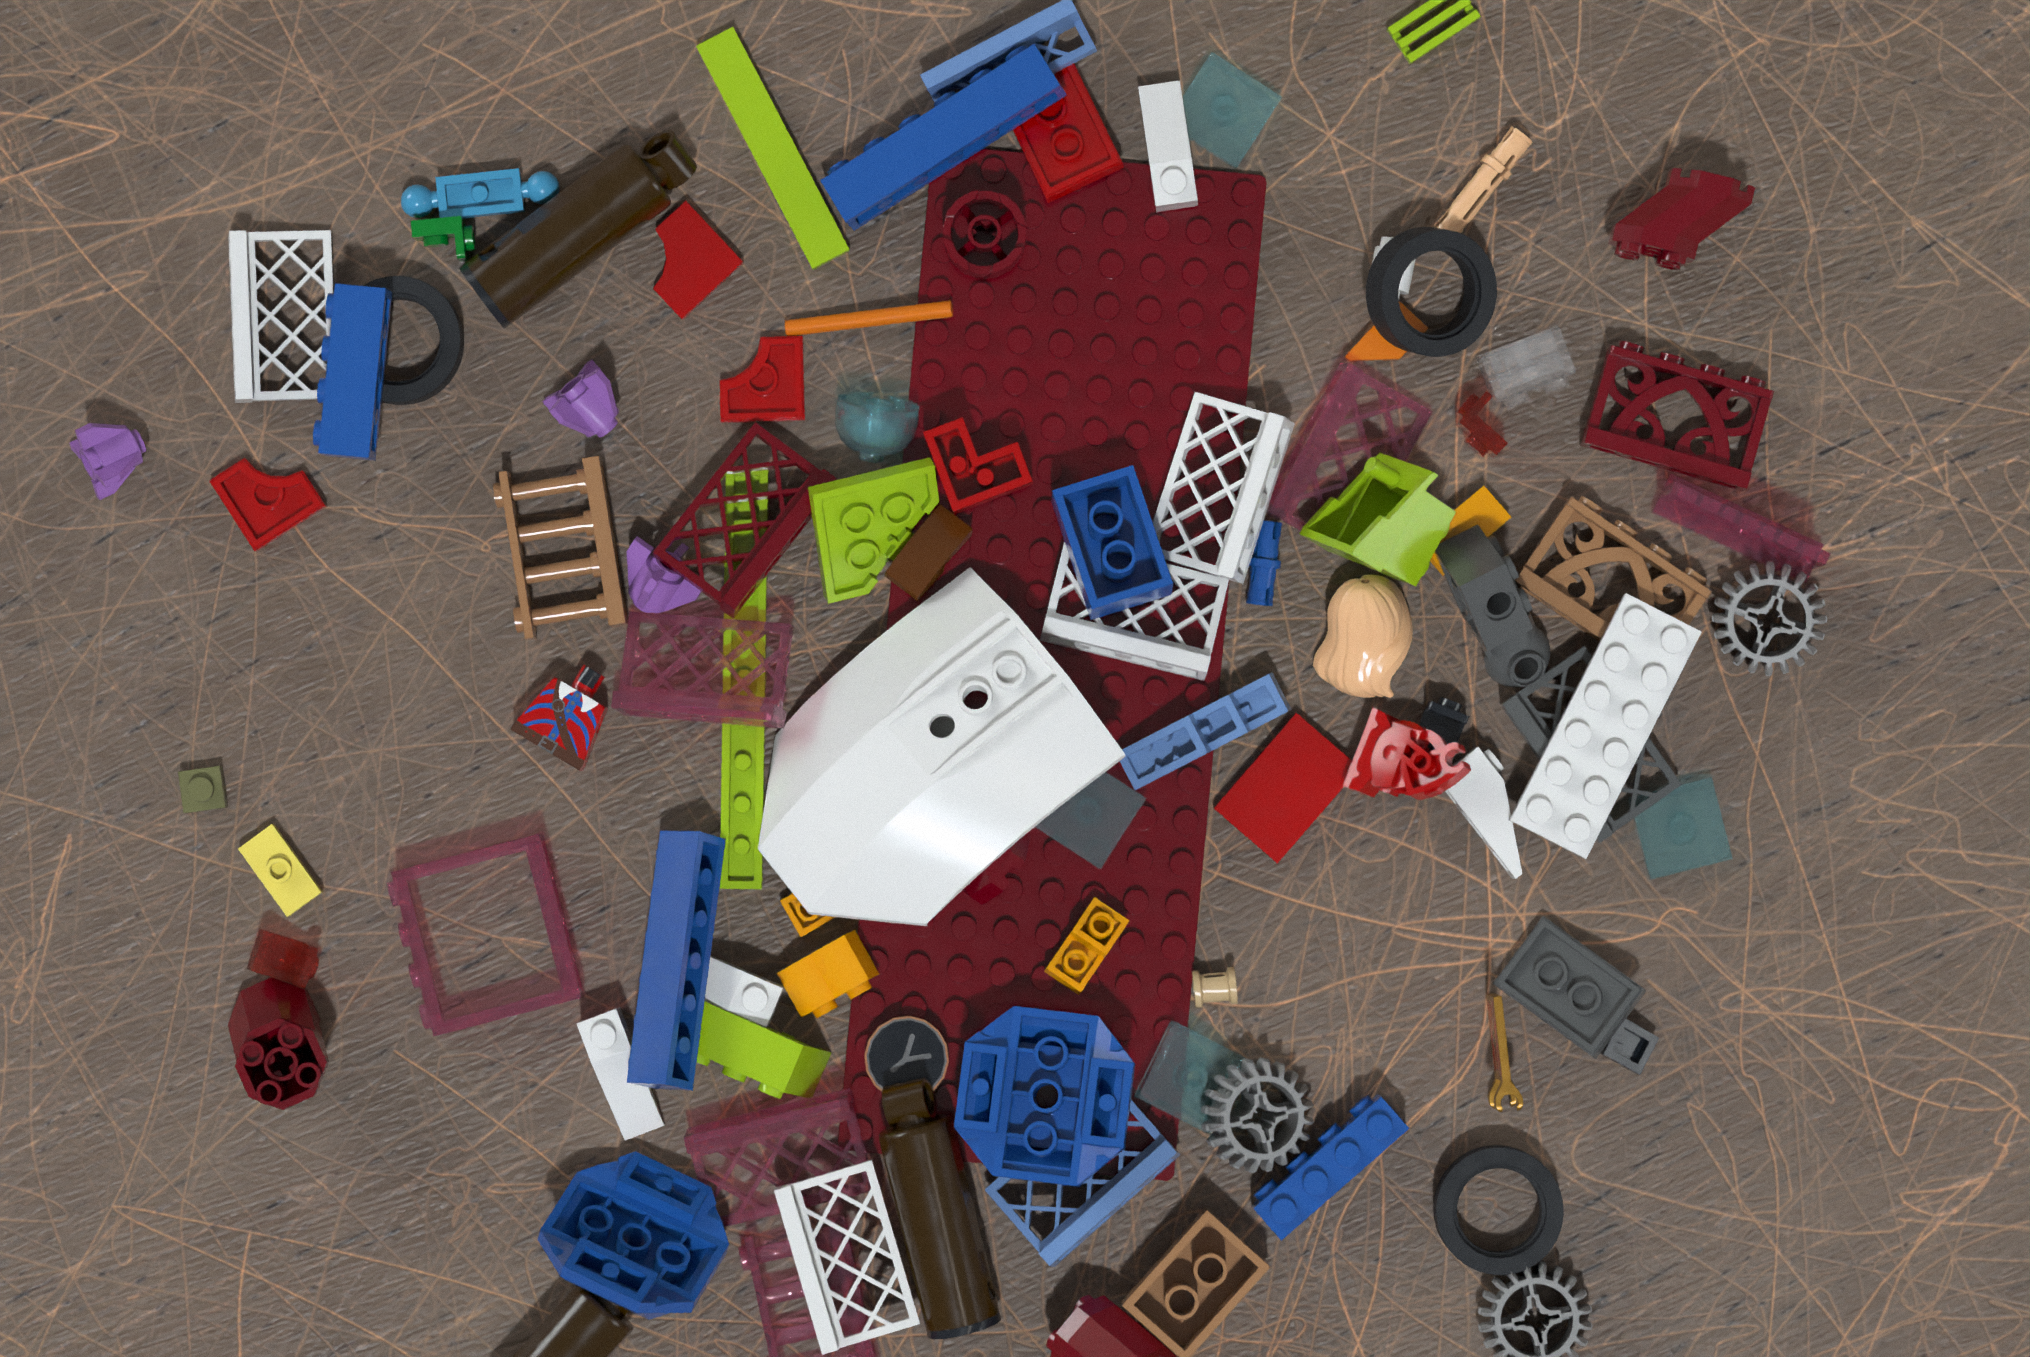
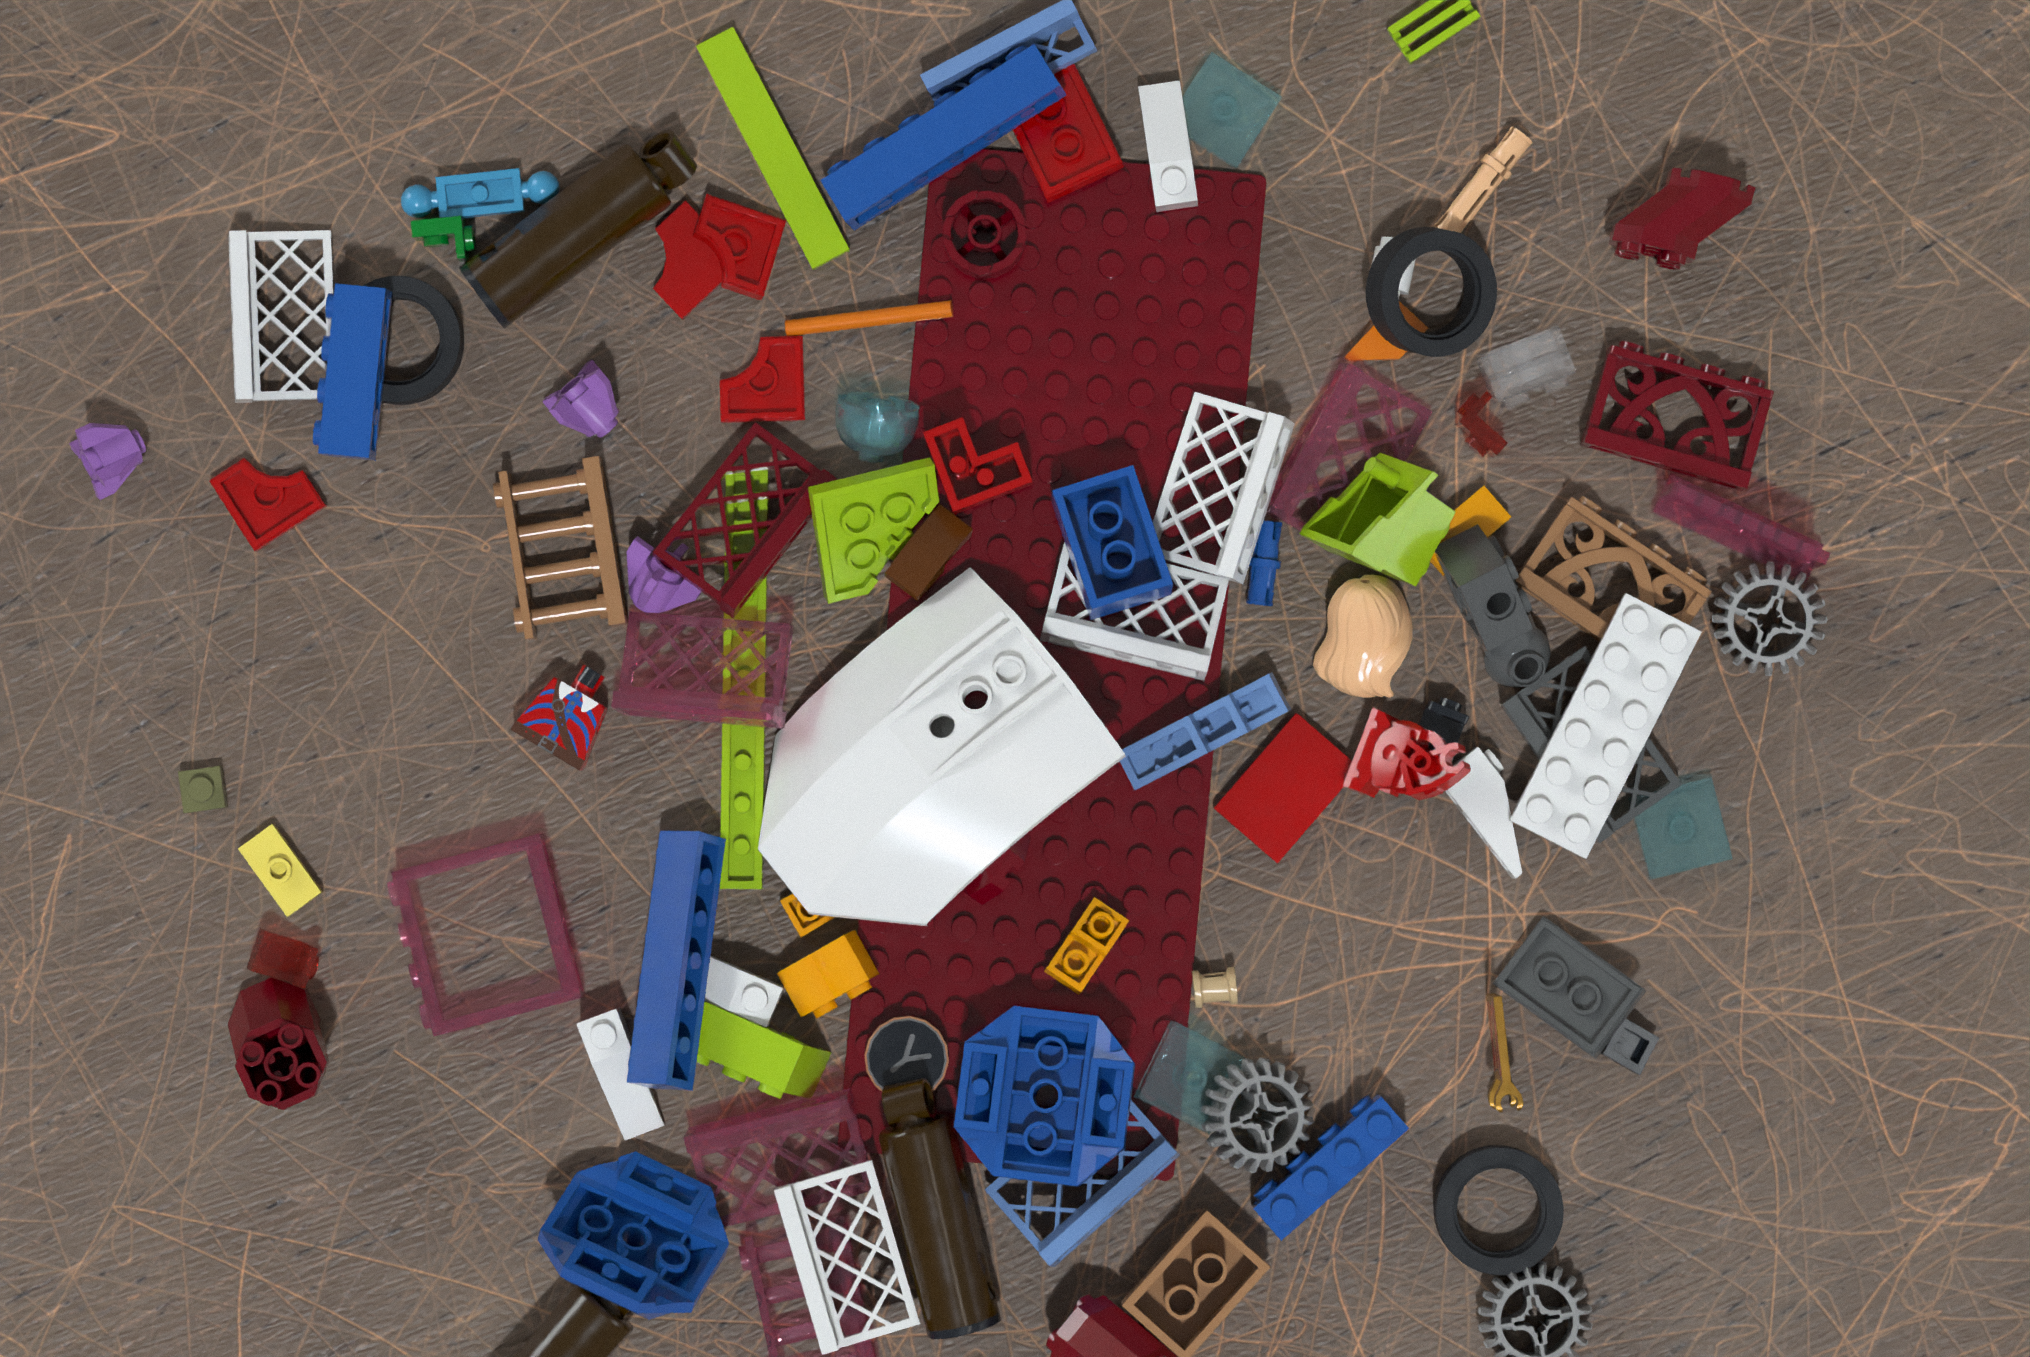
(743, 242): none -> red tile
(1094, 818): clear light blue plate -> none

